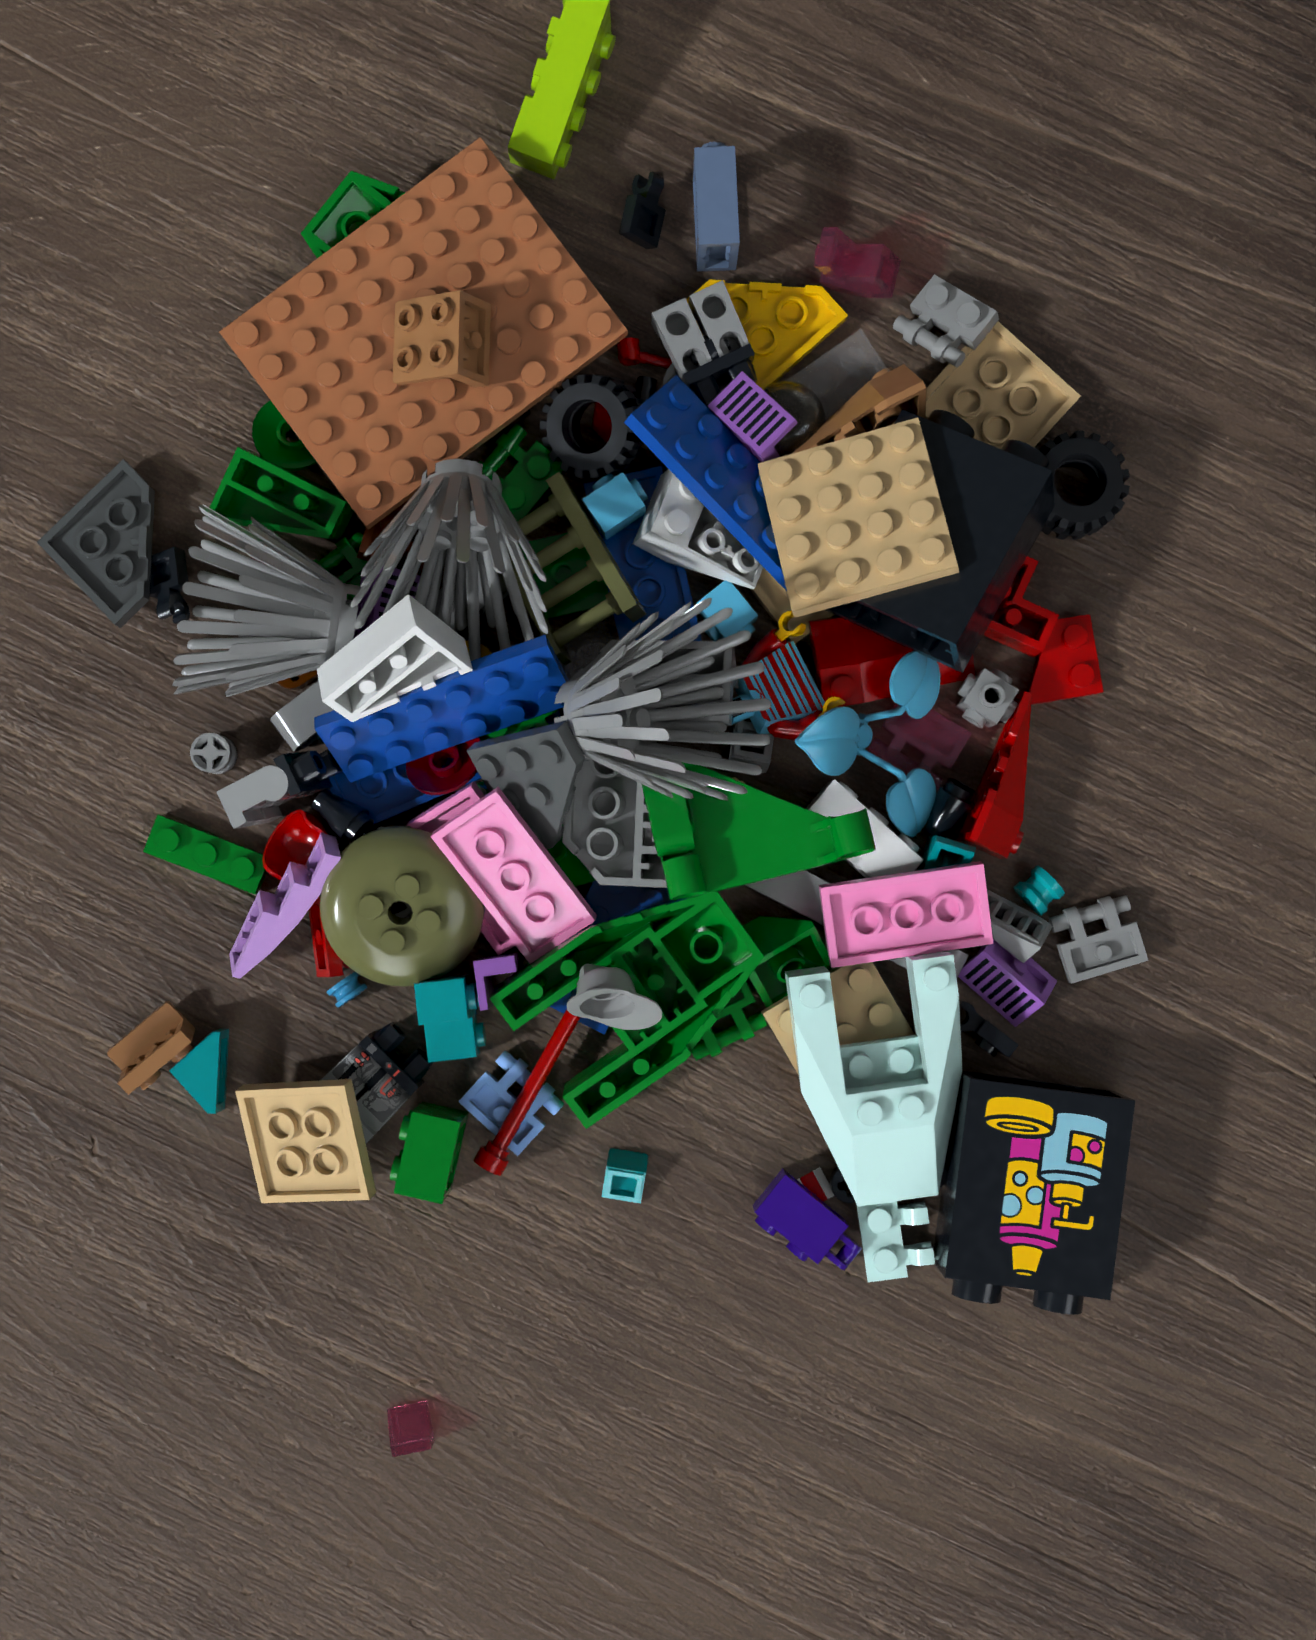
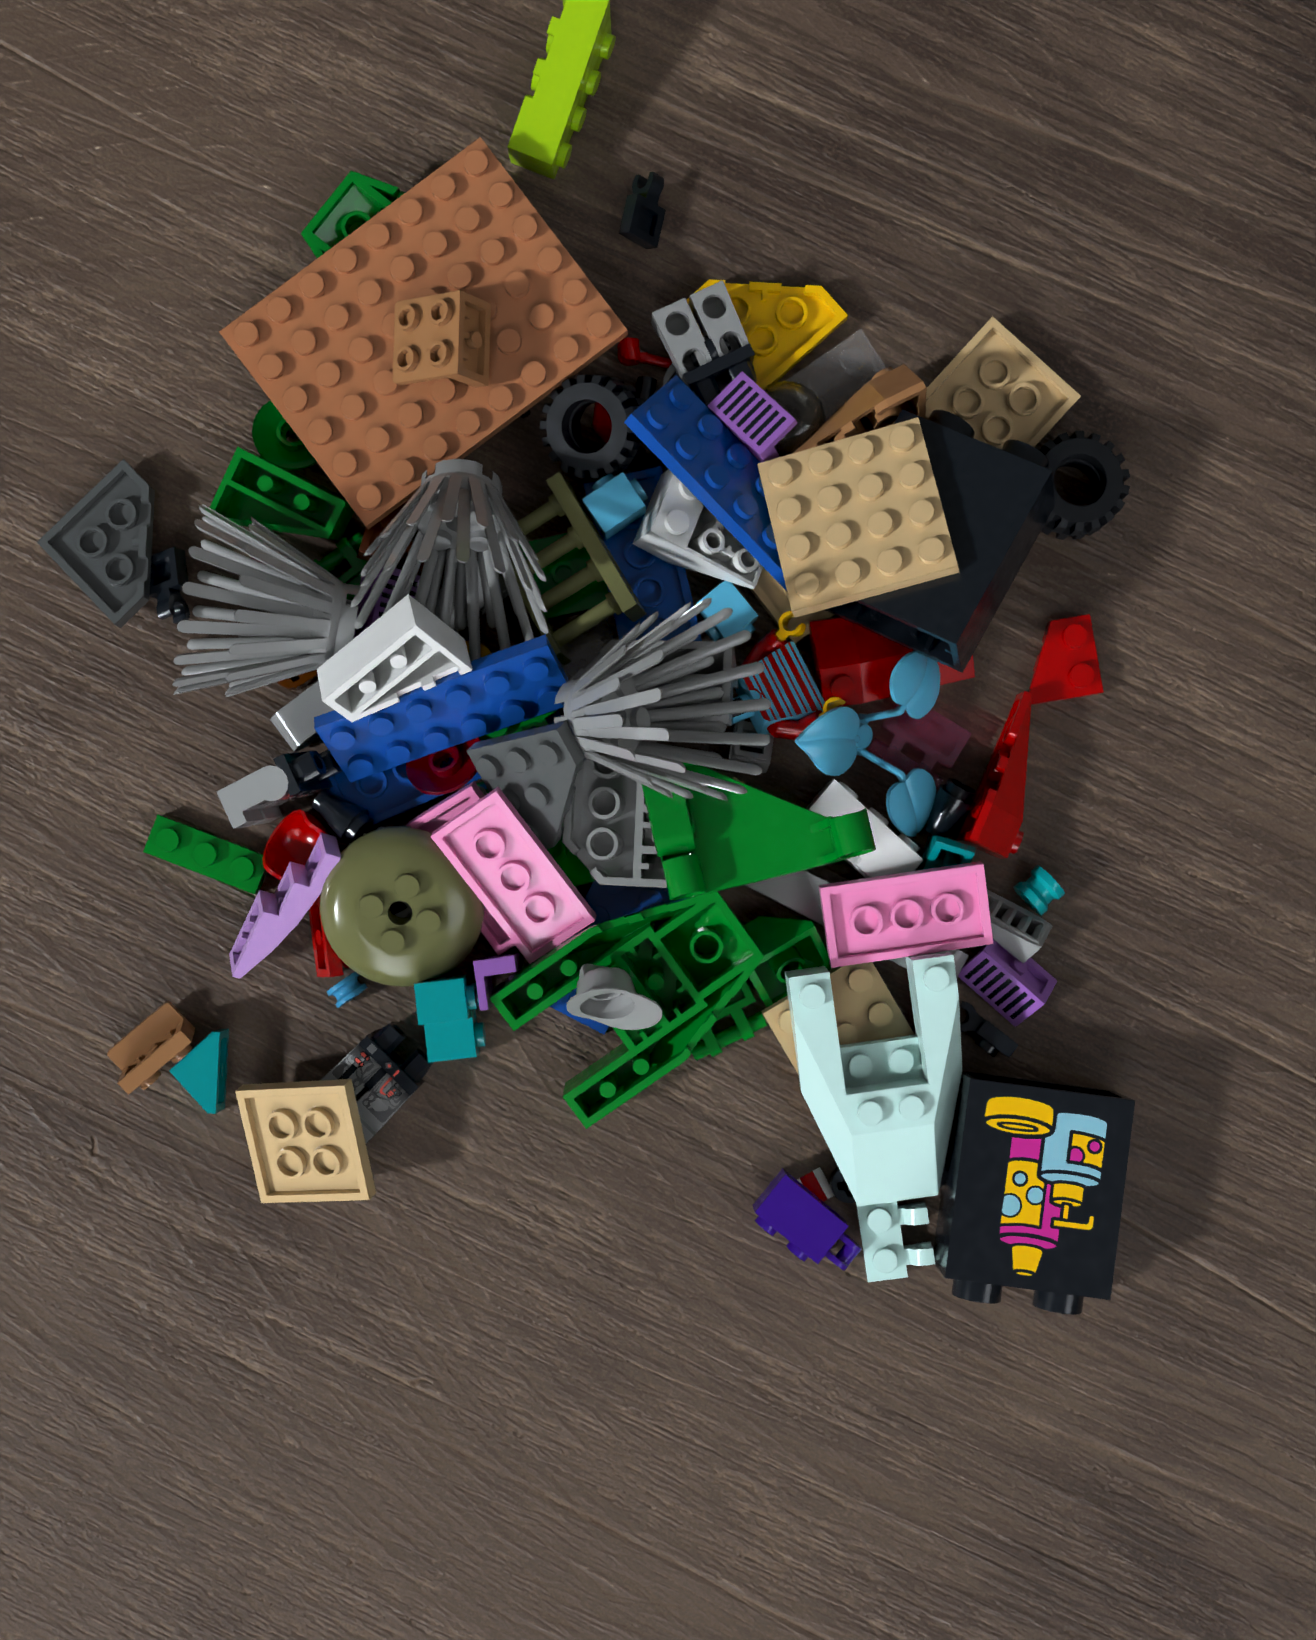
(204, 752): light grey wheel -> none
(410, 1429): clear pink slope -> none
(430, 1152): green brick -> none
(491, 1101): light blue plate -> none
(495, 1153): red piece -> none
(527, 480): green plate -> none
(625, 1175): teal slope -> none
(715, 207): sand blue window -> none
(855, 268): clear pink brick -> none
(951, 311): light grey plate -> none
(973, 700): light grey brick -> none
(1019, 621): red brick -> none
(1102, 951): light grey plate -> none

